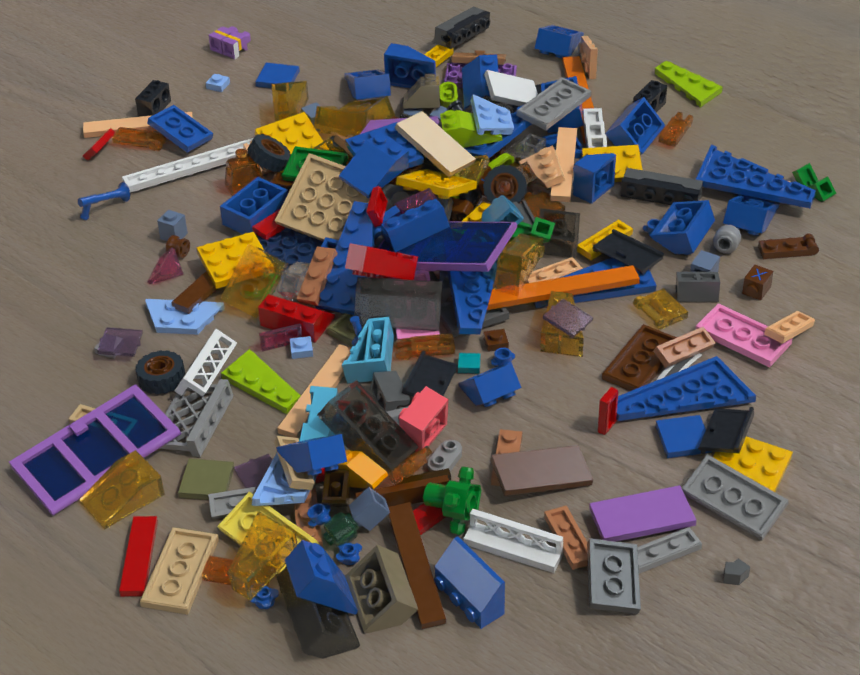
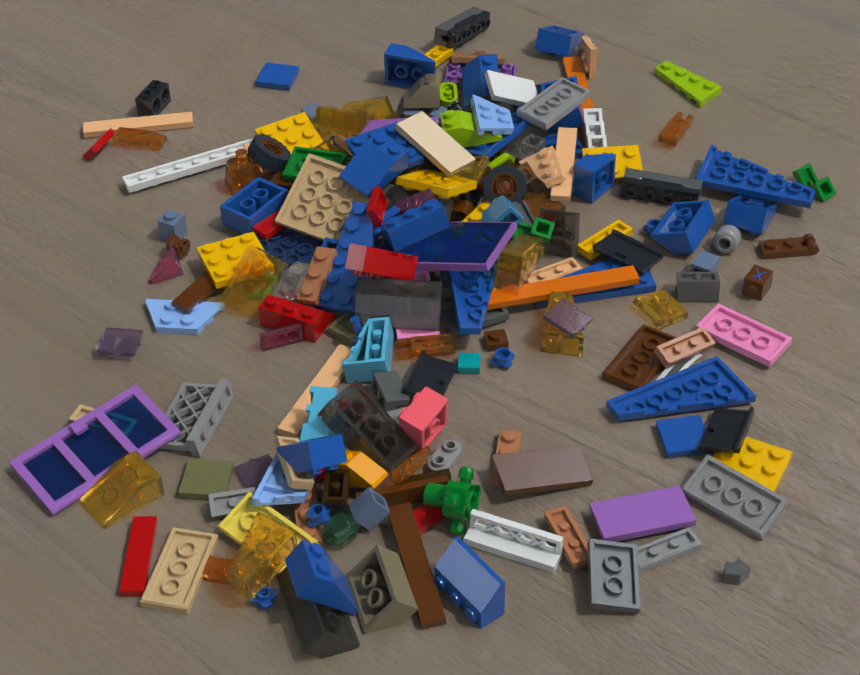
(122, 192): blue piece -> none
(160, 372): black wheel -> none
(180, 128): blue plate -> none
(200, 361): white fence -> none
(217, 82): light blue plate -> none
(229, 41): medium lavender hips -> none
(260, 381): lime wing -> none
(289, 98): clear yellow wedge -> none
(301, 347): light blue plate -> none
(349, 553): blue plate -> none
(368, 84): blue slope -> none
(491, 385): blue slope -> none
(608, 410): red tile -> none
(636, 126): blue slope -> none
(654, 93): black brick -> none
(789, 327): light nougat tile -> none

